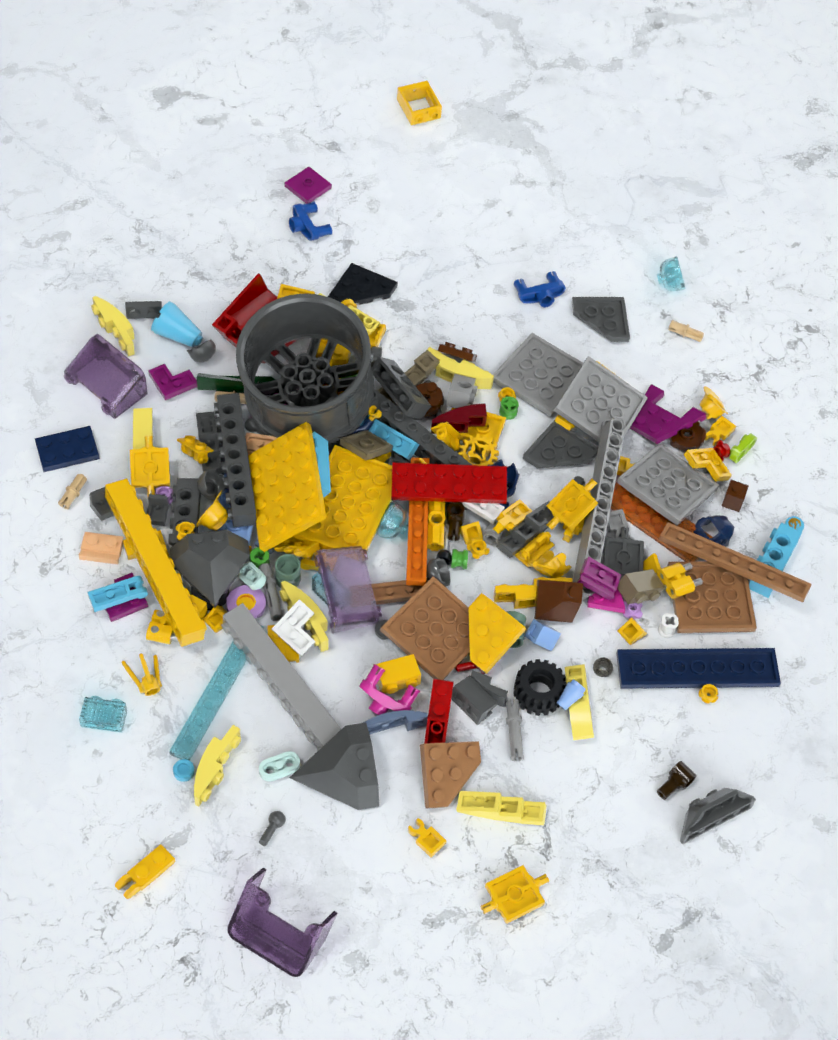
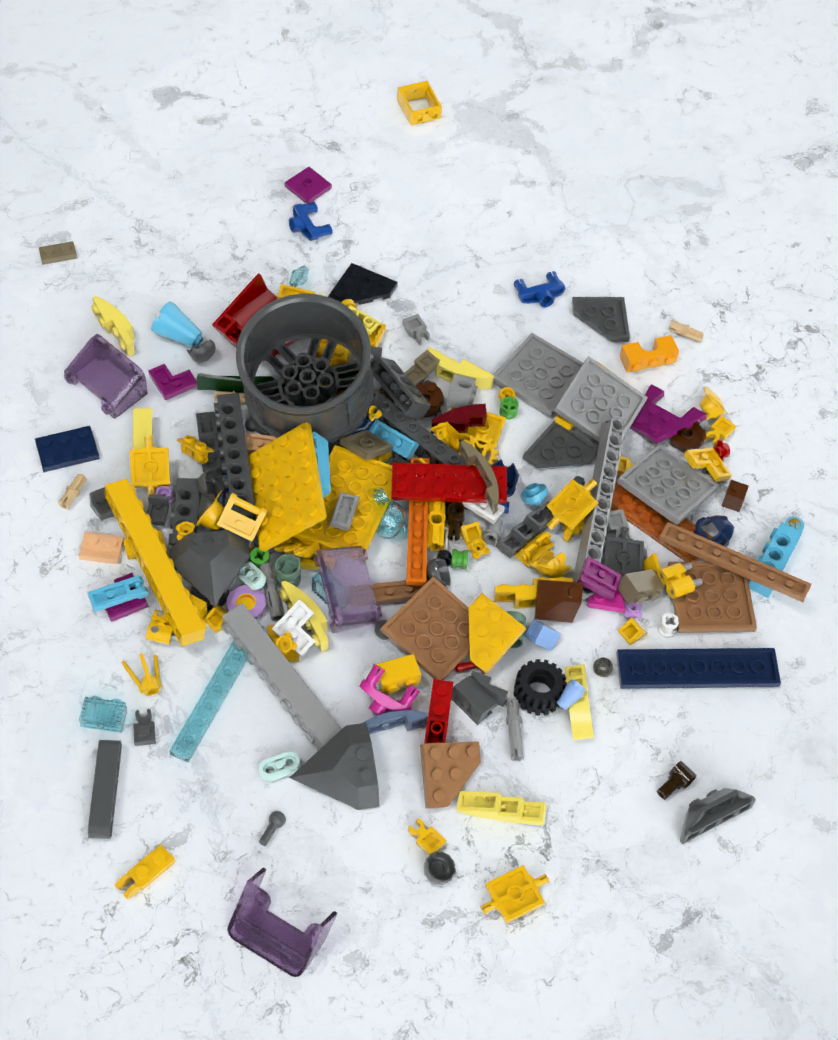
(57, 252): none -> dark tan plate
(104, 789): none -> dark grey beam
(143, 309): dark grey piece -> none
(144, 730): none -> dark grey plate
(183, 770): medium azure tile -> none
(211, 764): light yellow slope -> none
(240, 523): none -> yellow plate
(287, 637): none -> yellow plate
(299, 276): none -> clear light blue plate
(344, 511): none -> light grey plate
(380, 496): none -> clear light blue plate
(416, 326): none -> light grey plate
(439, 868): none -> dark grey hair
(465, 353): reddish brown plate -> none
(473, 456): none -> dark tan slope
(512, 516): yellow hinge -> none
(534, 494): none -> medium azure plate
(636, 358): none -> light orange arch
(671, 275): clear light blue cylinder -> none
(712, 690): yellow plate -> none
(745, 445): lime plate -> none

